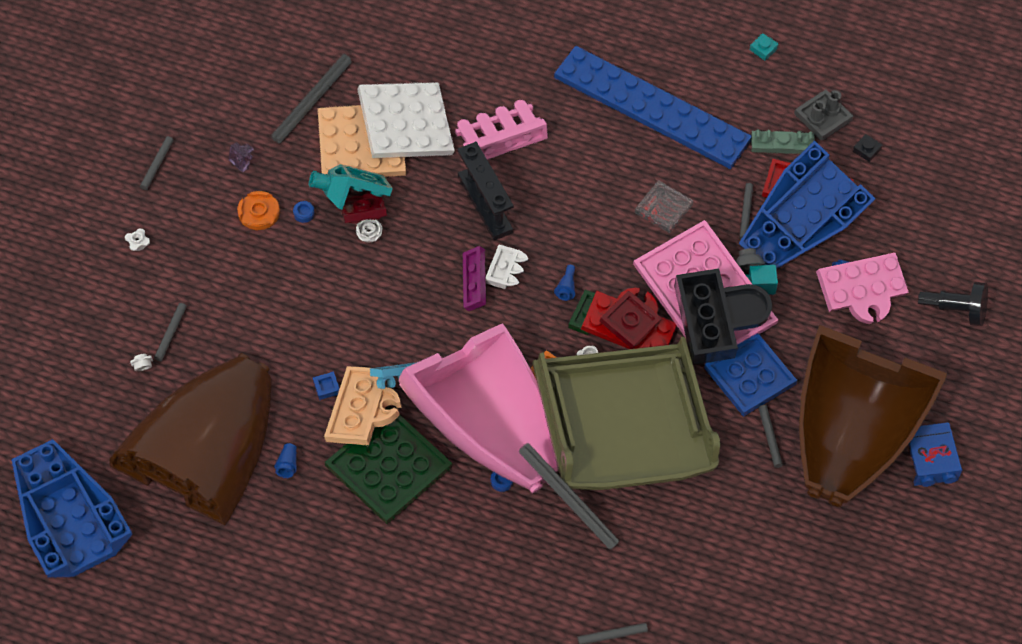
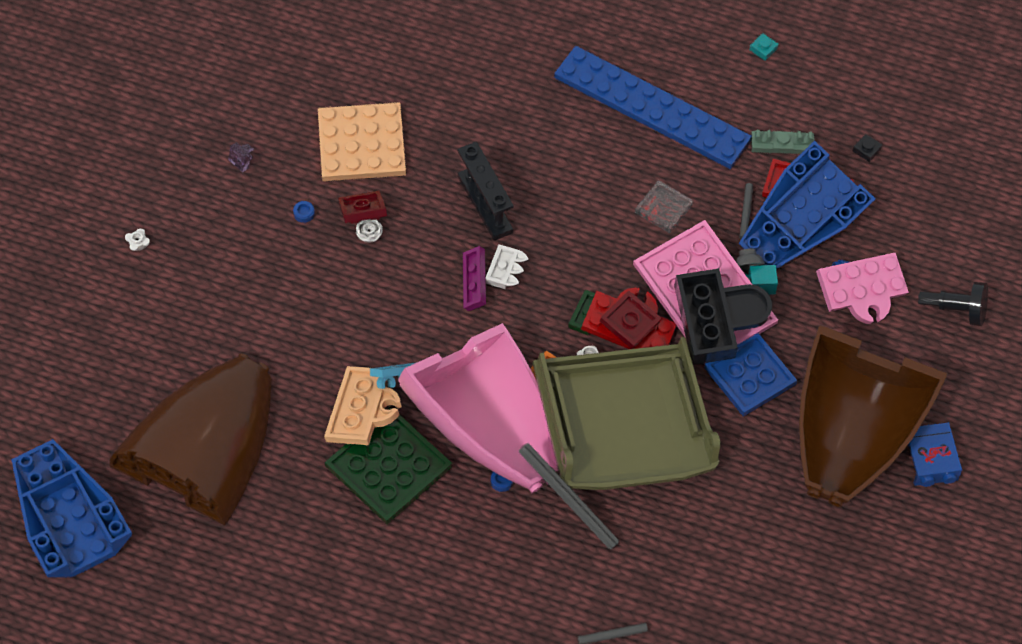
(141, 362): white plate -> none
(156, 163): dark grey bar -> none
(170, 332): dark grey bar -> none
(258, 210): orange tile -> none
(287, 461): blue cone -> none
(311, 98): dark grey axle -> none
(326, 385): blue tile -> none
(341, 177): teal plate -> none
(405, 120): white plate -> none
(511, 137): bright pink fence -> none
(565, 289): blue cone -> none
(770, 435): dark grey bar -> none
(824, 114): dark grey plate -> none

